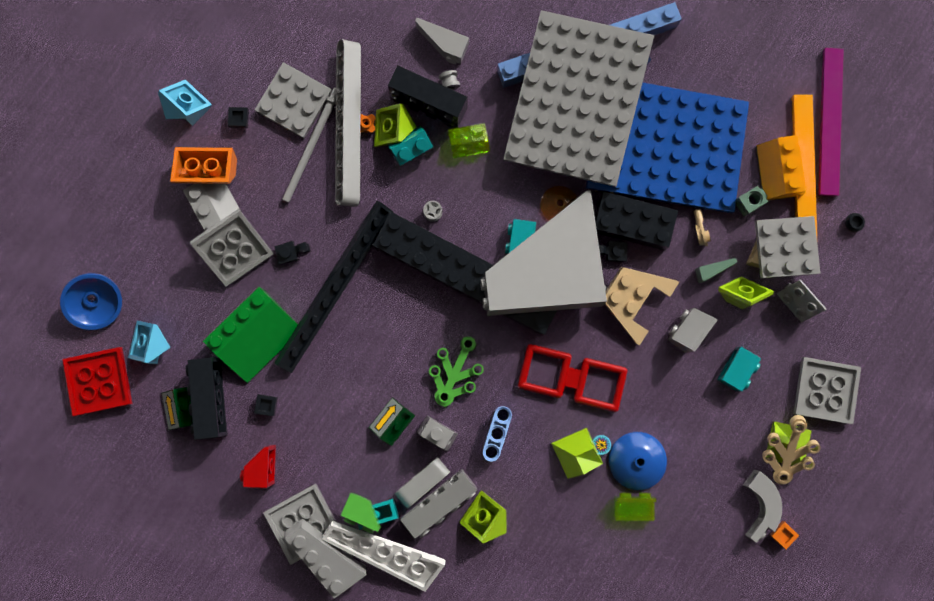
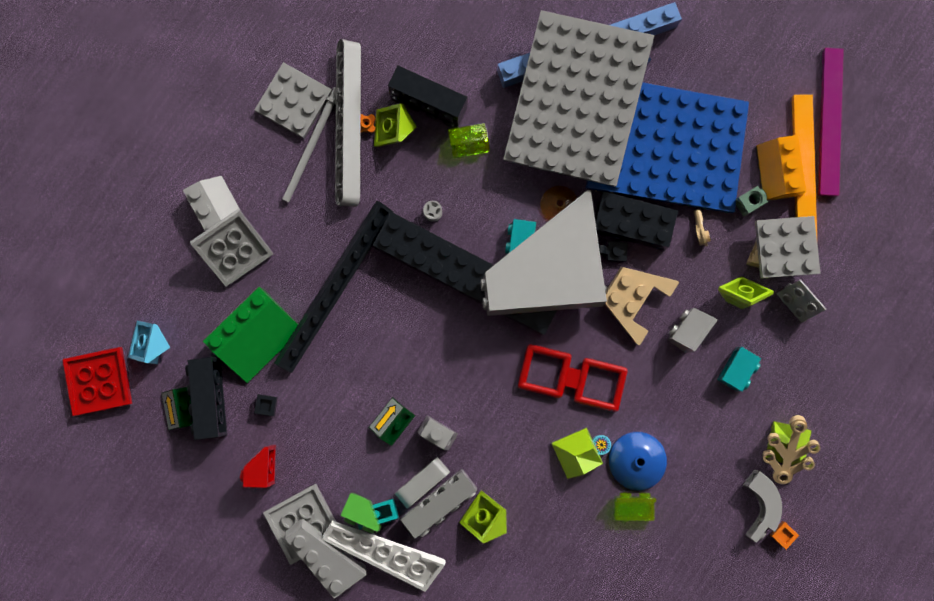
(91, 313): blue dish -> none
(183, 102): medium azure slope -> none
(203, 165): orange slope -> none
(238, 117): black plate -> none
(289, 252): black plate -> none
(412, 146): teal brick -> none
(446, 42): light grey slope -> none
(449, 79): light grey wheel -> none
(454, 374): bright green plant -> none
(497, 443): light blue beam -> none
(708, 271): sand green slope -> none
(827, 390): light grey plate -> none
(854, 222): black plate -> none

